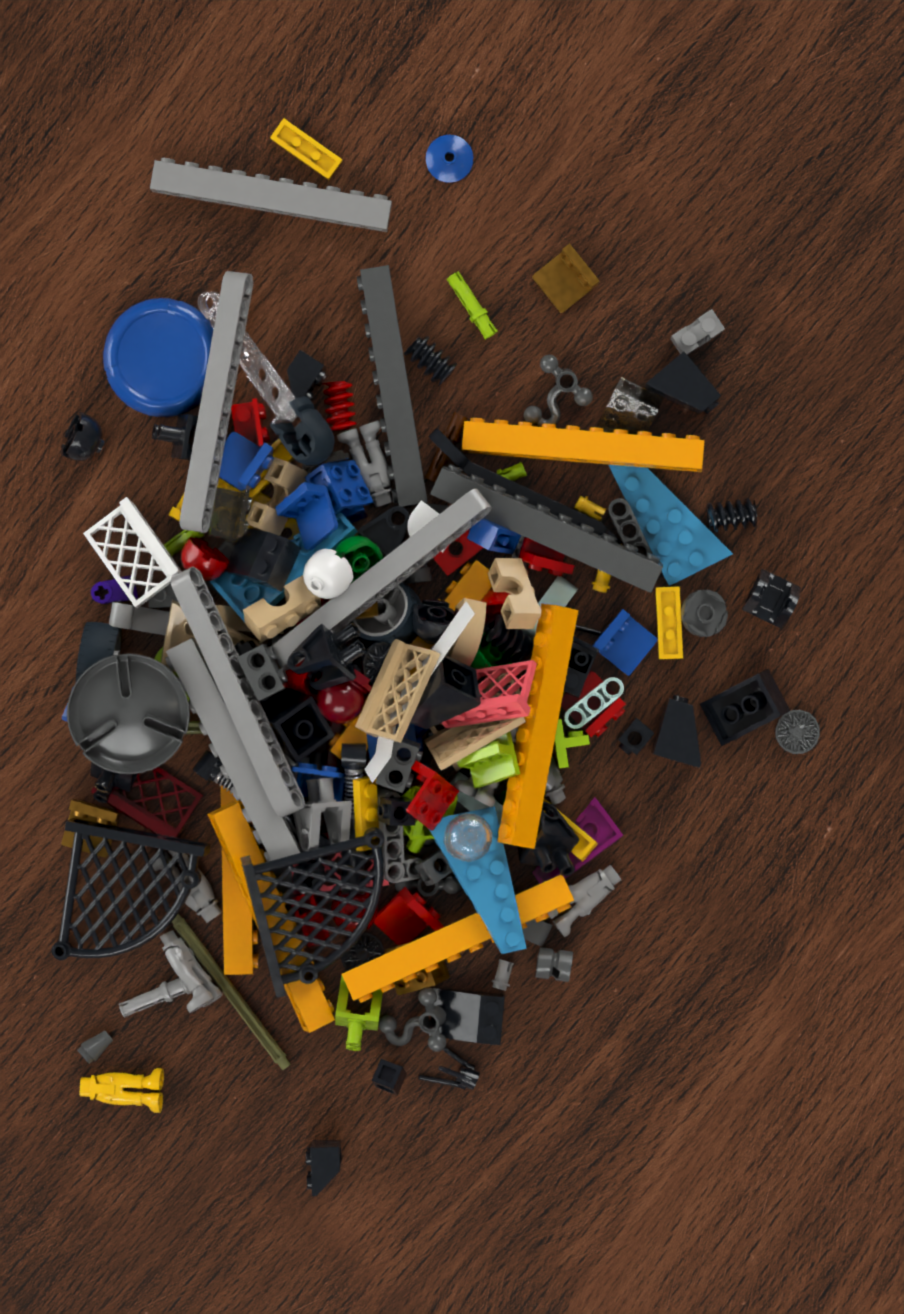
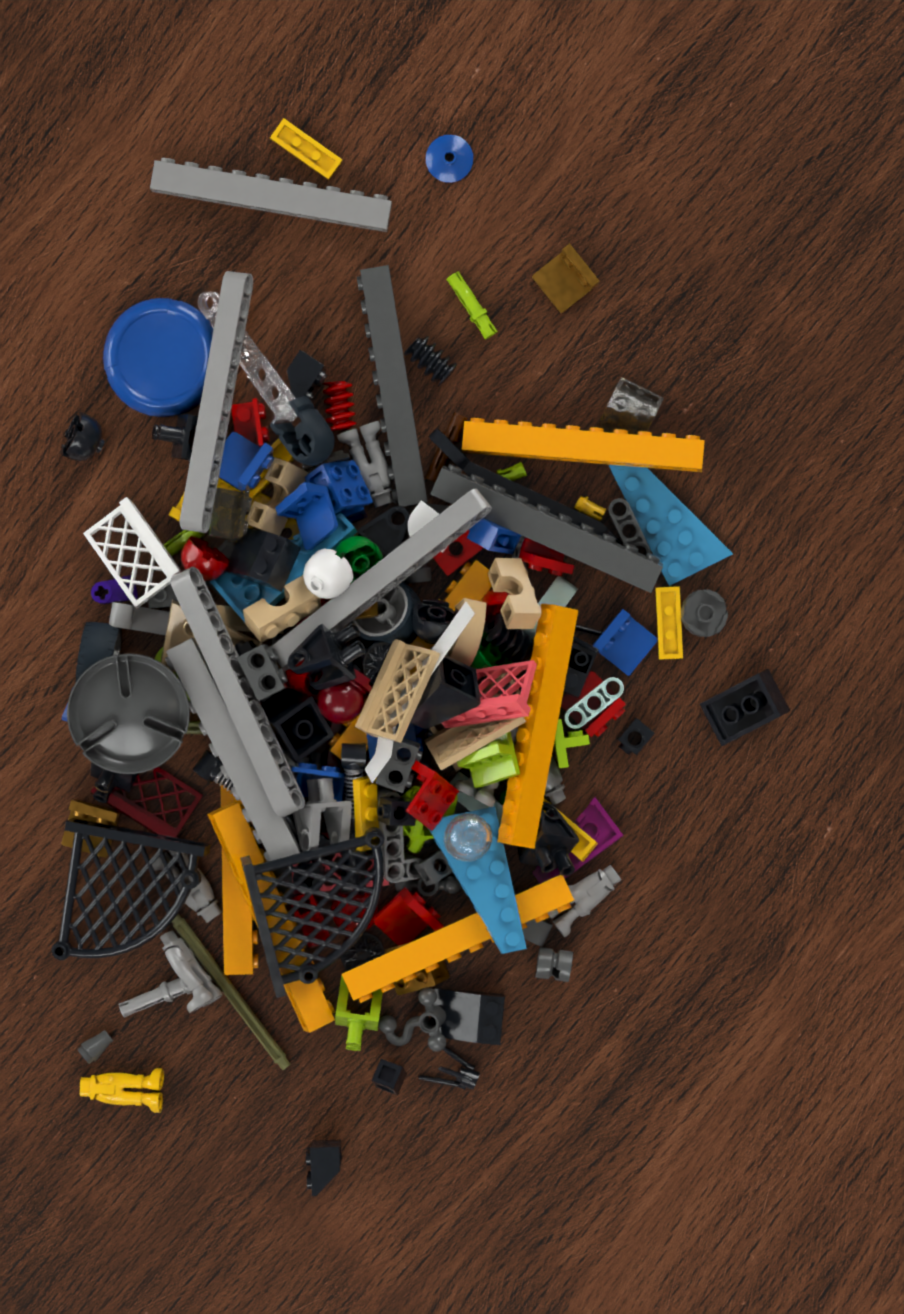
(502, 975): light grey pin -> none
(582, 396): dark grey piece -> none
(601, 582): yellow pin -> none
(677, 733): black slope -> none
(684, 385): black slope -> none
(705, 326): light grey brick -> none
(731, 514): black piece -> none
(772, 598): black piece -> none
(797, 731): dark grey wheel -> none

